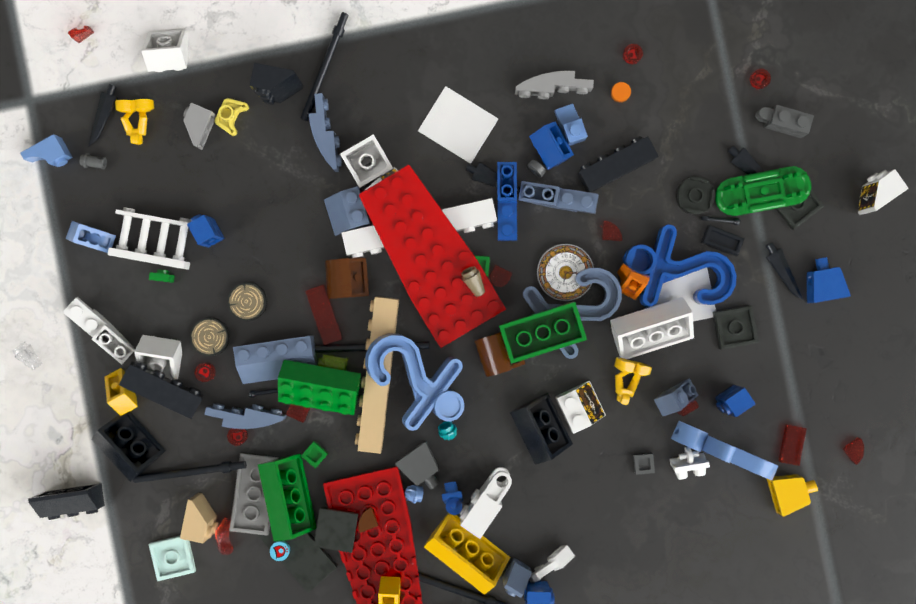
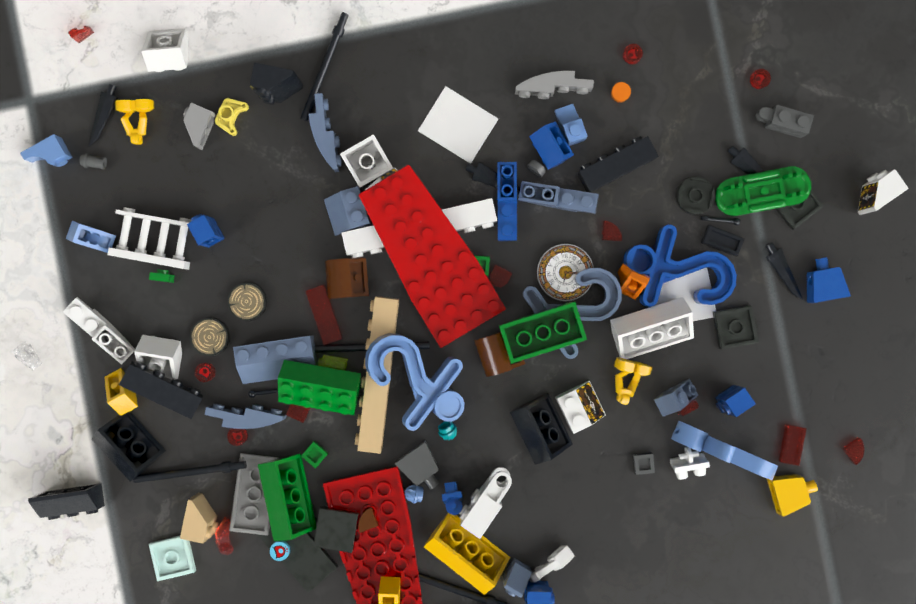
(473, 280): dark tan cone -> none

